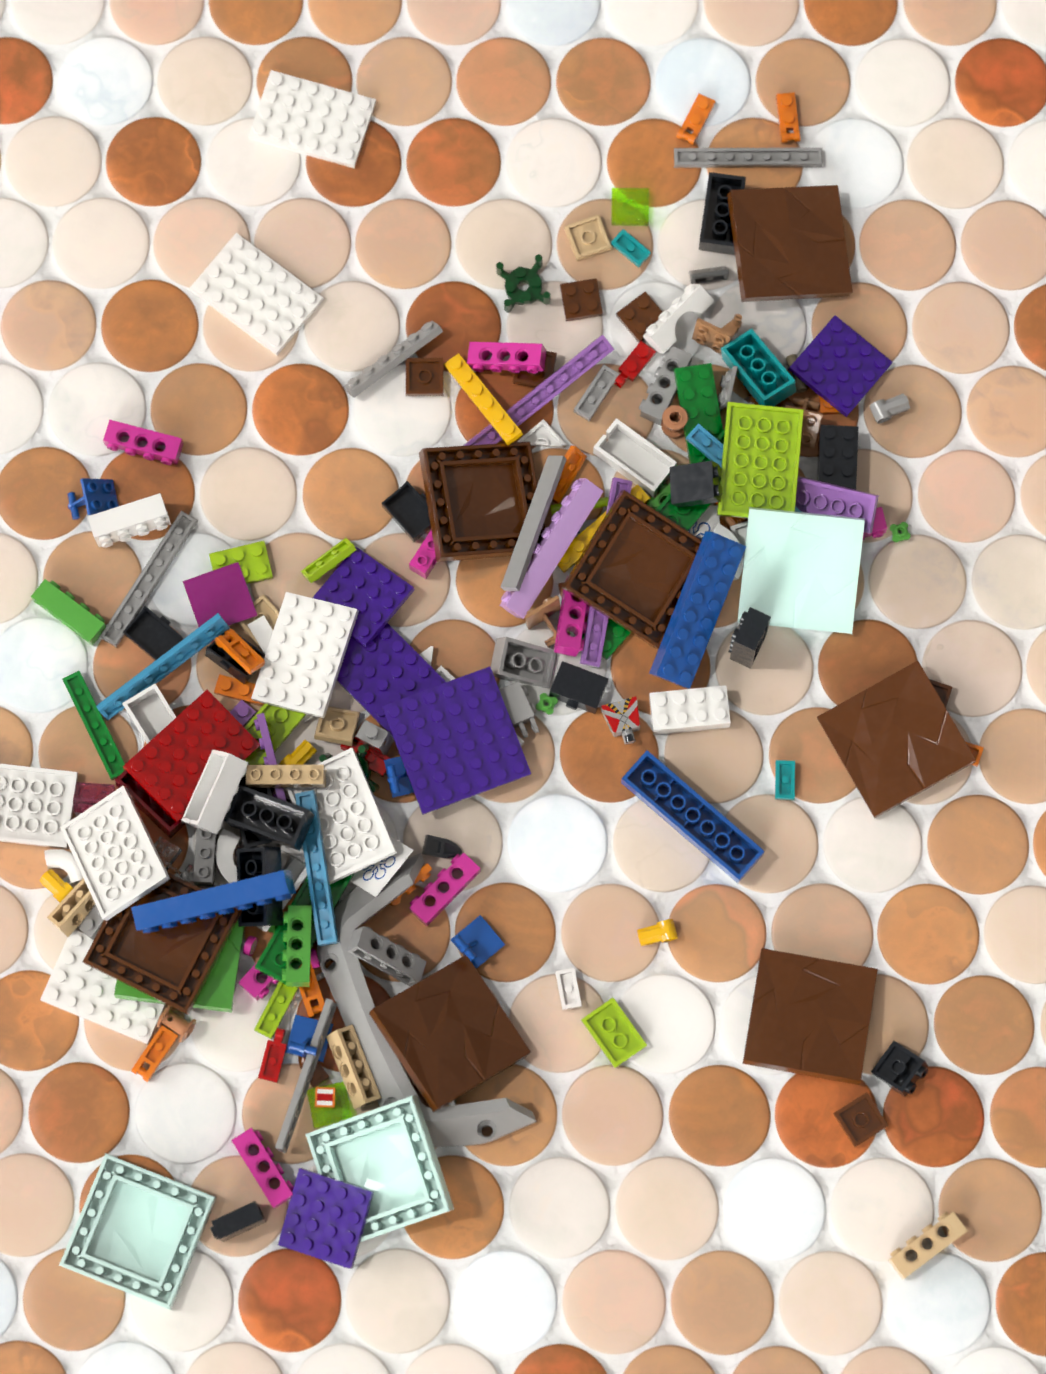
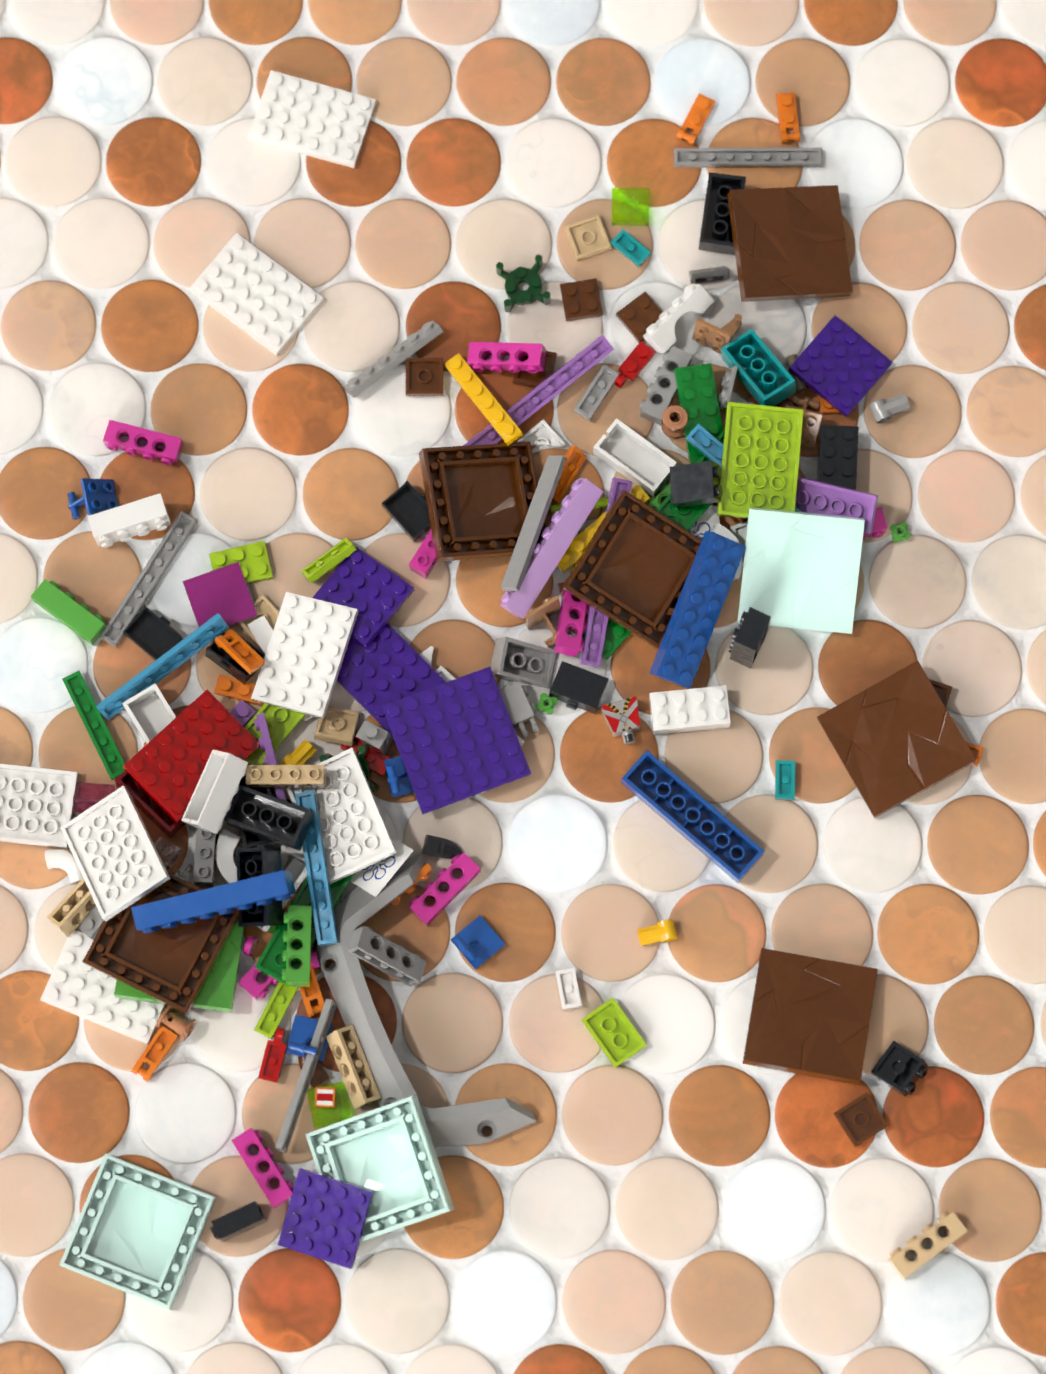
(55, 885): yellow piece -> none
(449, 1033): reddish brown tile -> none

